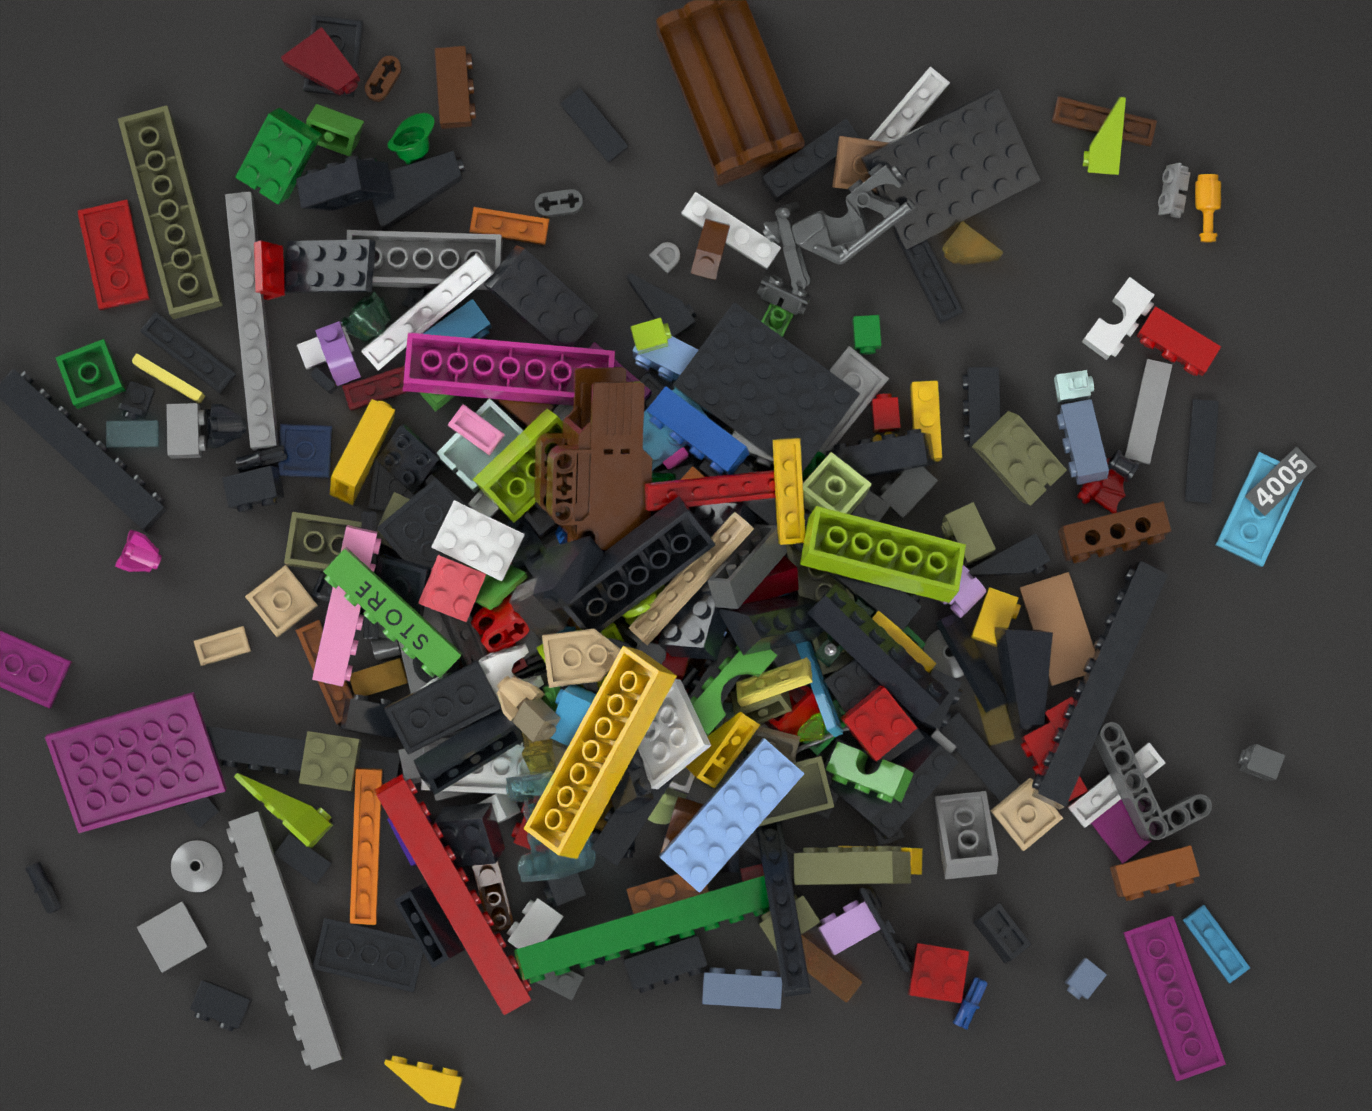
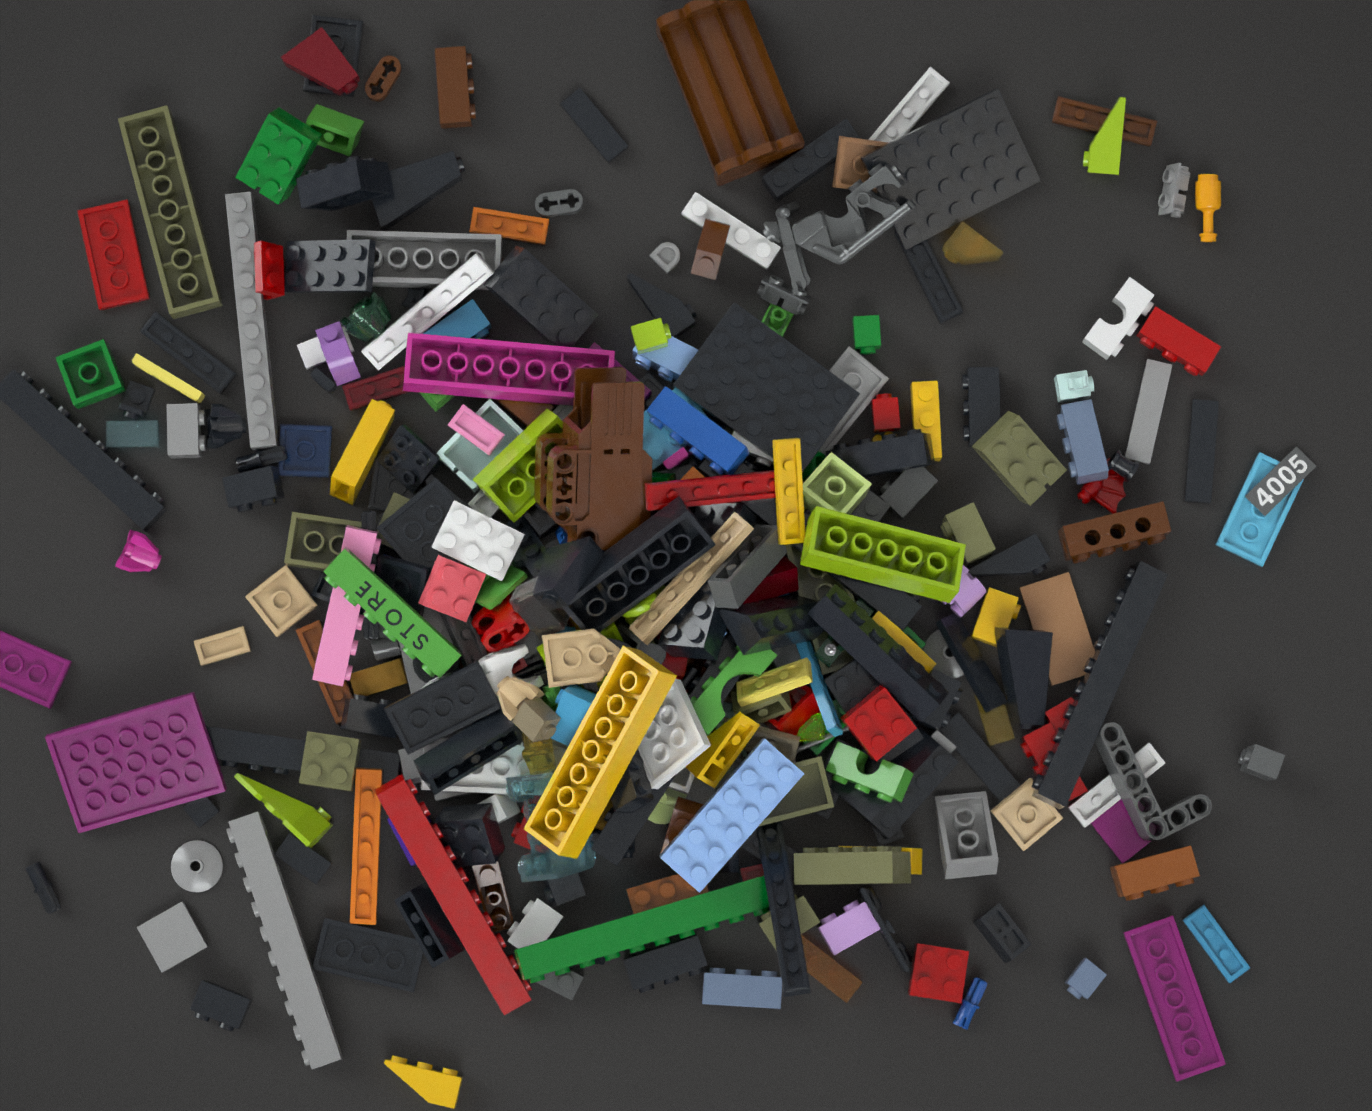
(412, 137): green piece -> none

